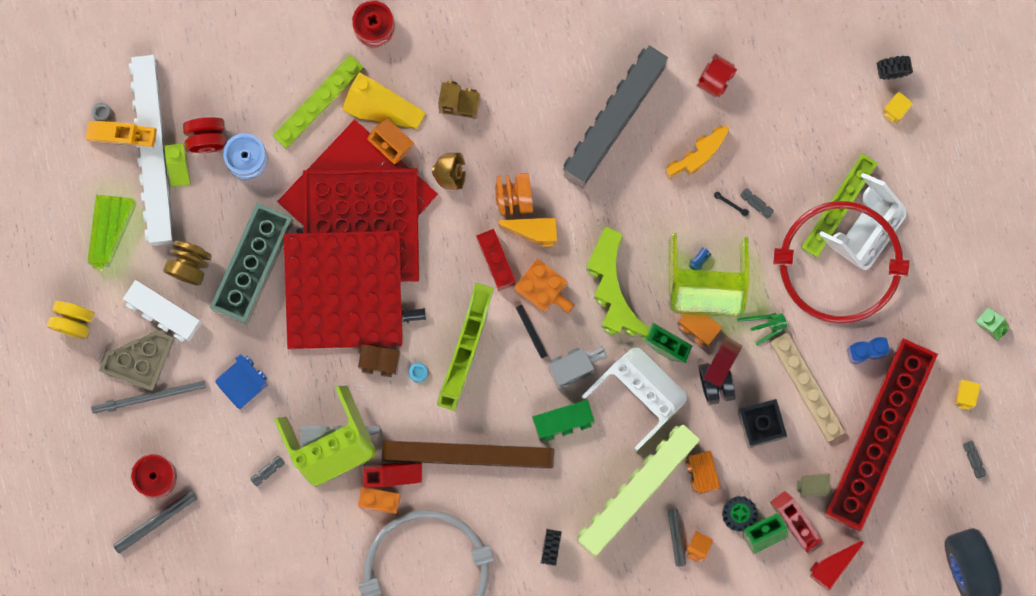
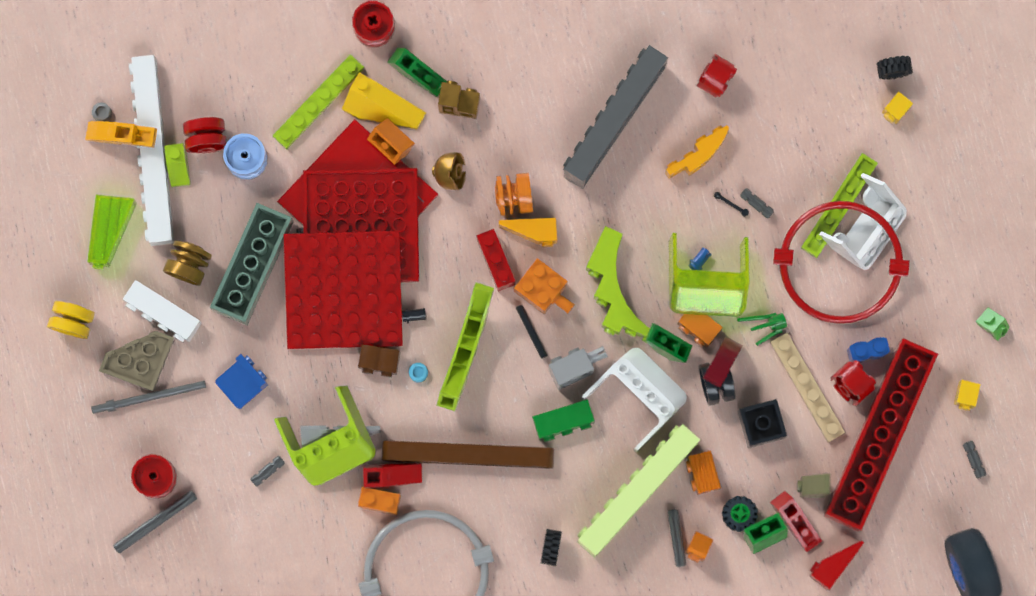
(416, 71): none -> green slope
(853, 382): none -> red brick

